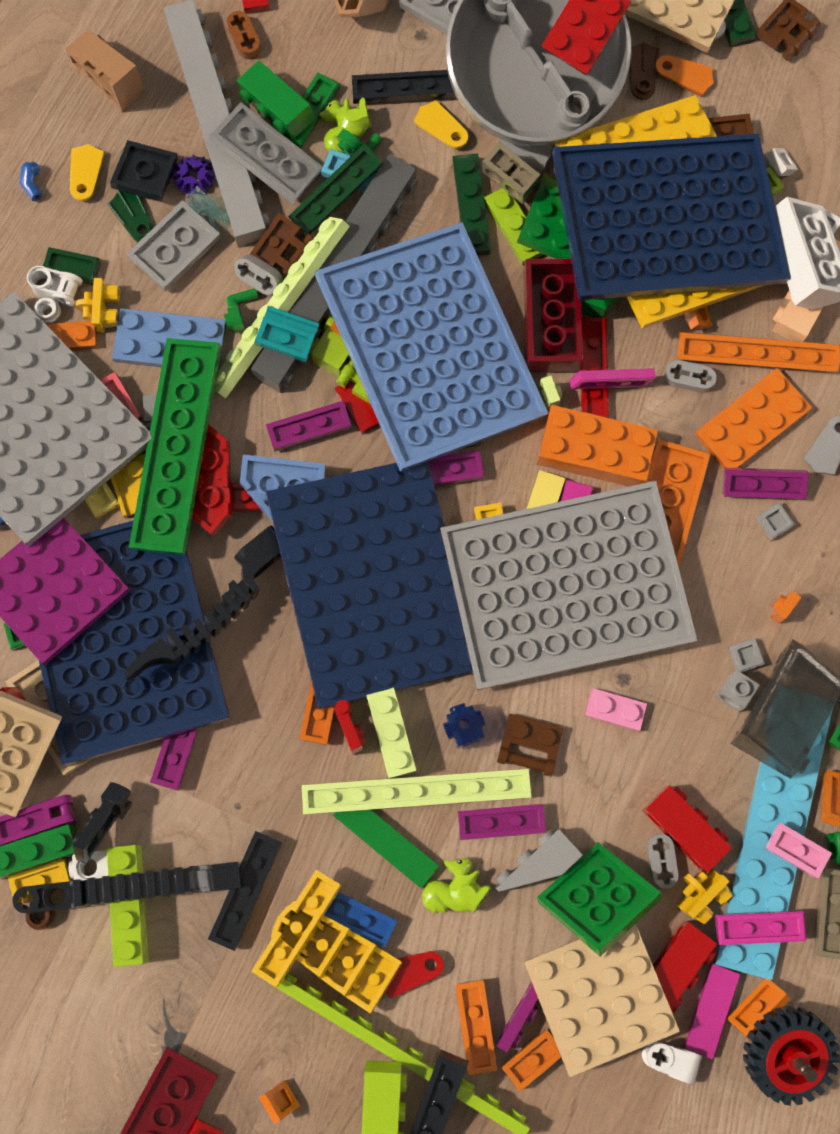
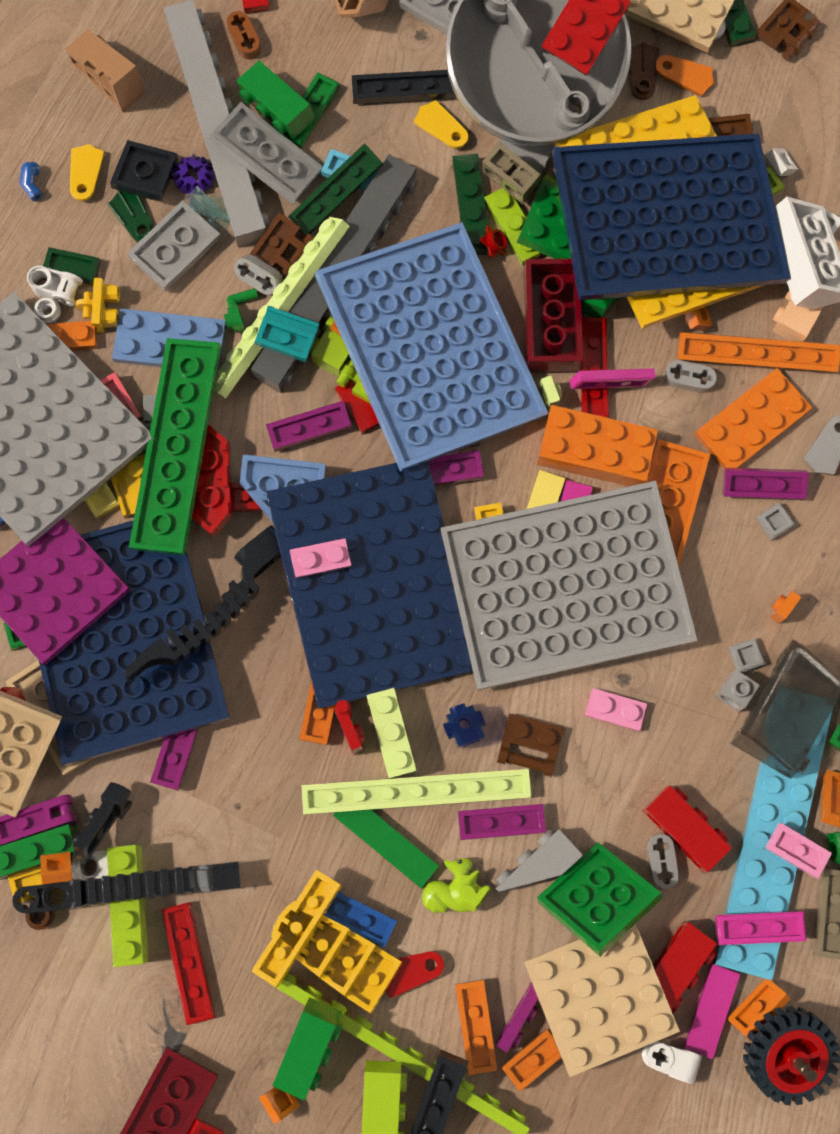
(56, 868): none -> orange plate
(188, 963): none -> red tile
(241, 901): black plate -> none
(308, 1049): none -> green brick
(320, 558): none -> bright pink plate
(349, 143): green plate -> none
(352, 119): lime animal -> none
(494, 241): none -> red plate
(701, 892): yellow hips -> none

